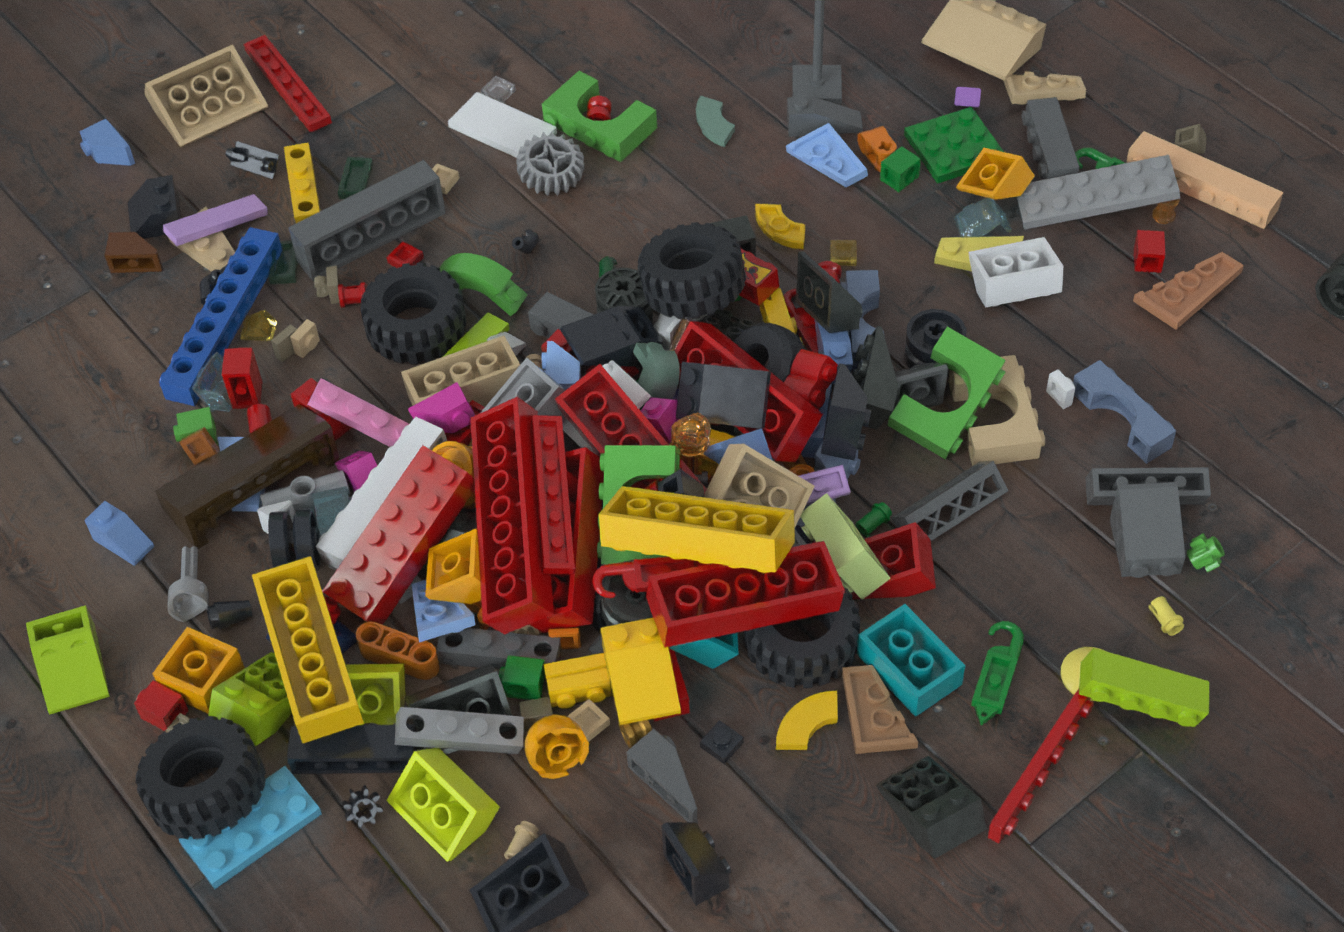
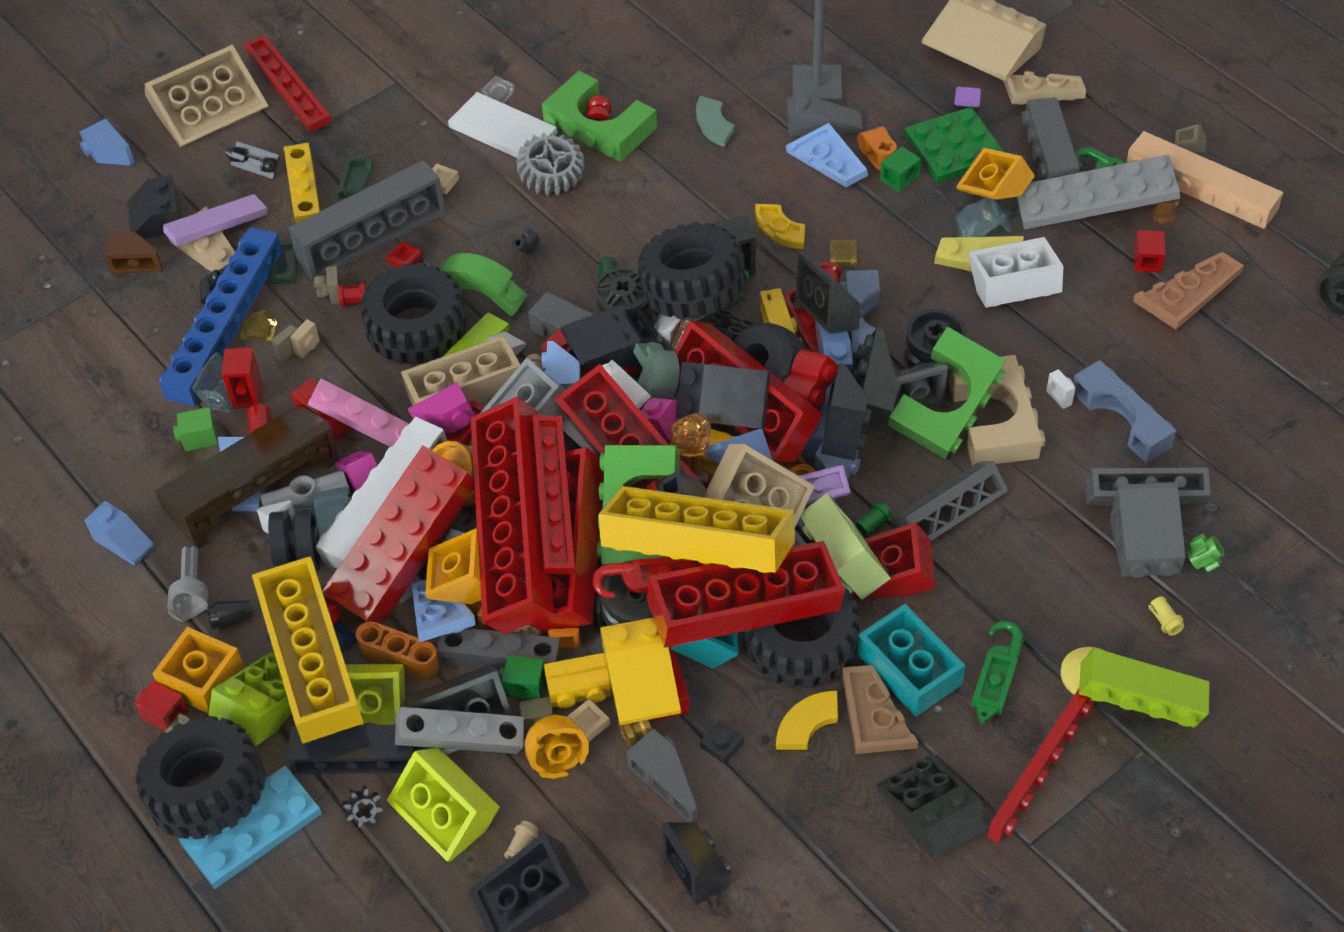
(68, 659): lime slope -> none
(199, 446): dark orange tile -> none
(760, 278): red brick -> none

